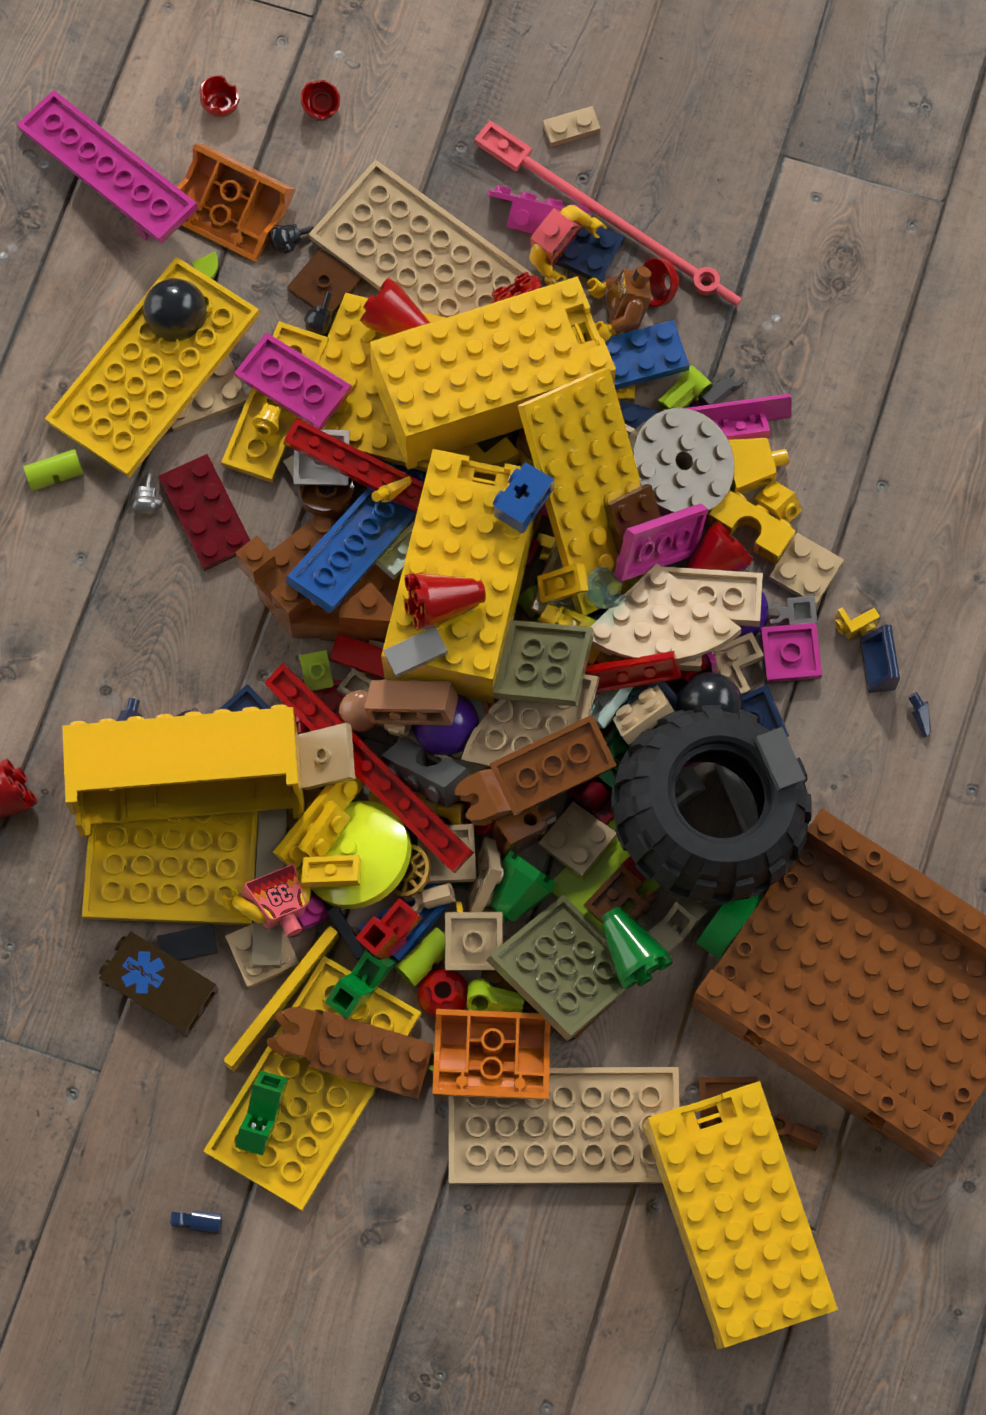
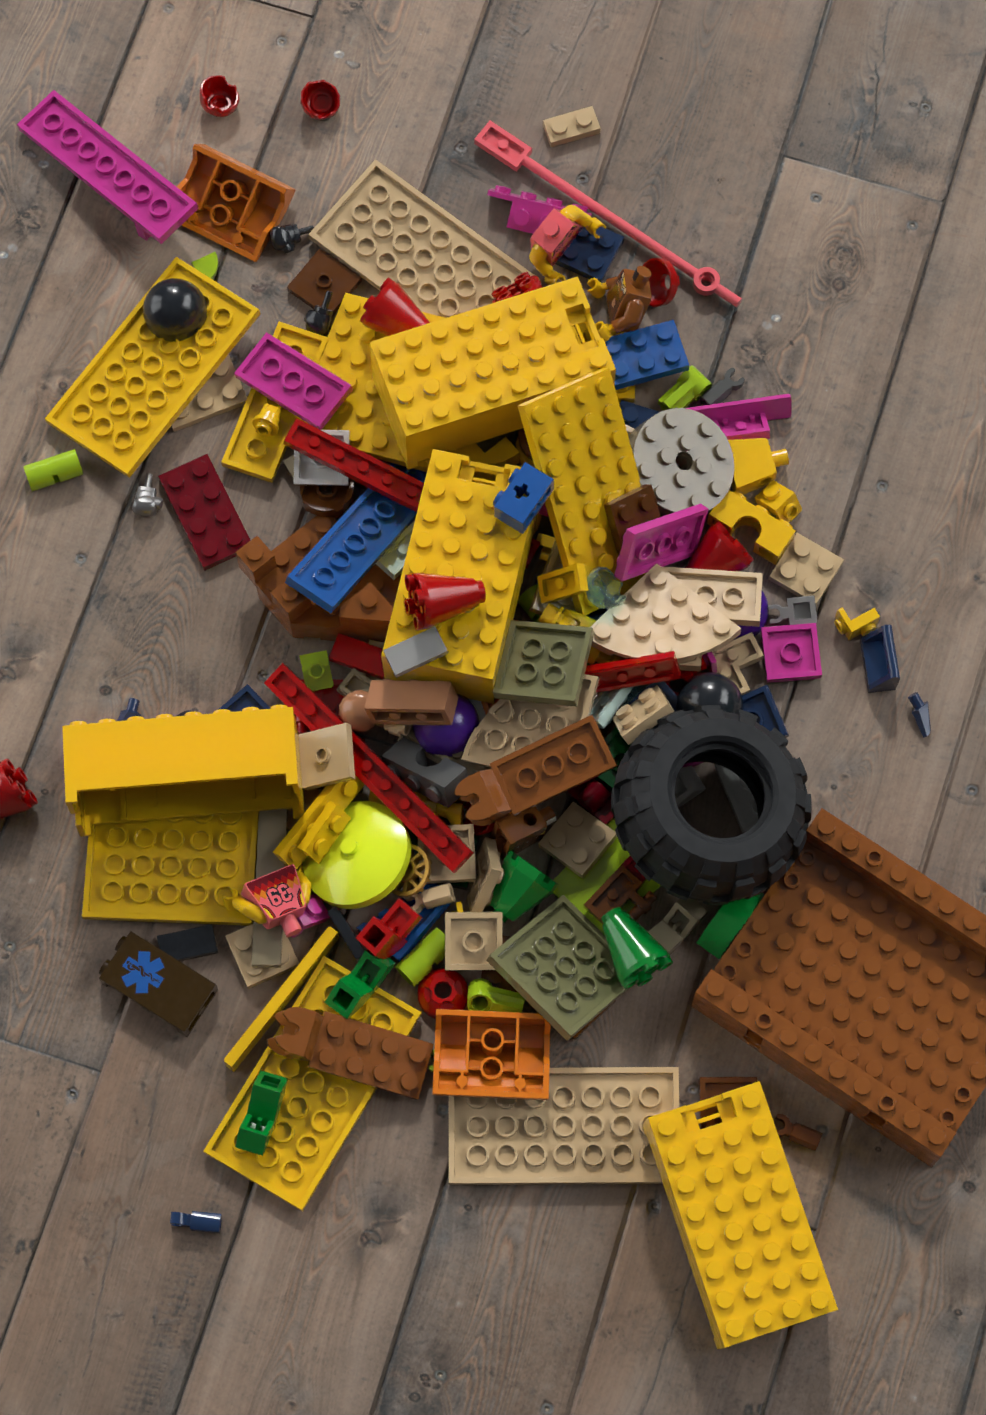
(331, 871): yellow plate -> none
(390, 491): yellow bar -> none
(779, 759): dark grey tile -> none

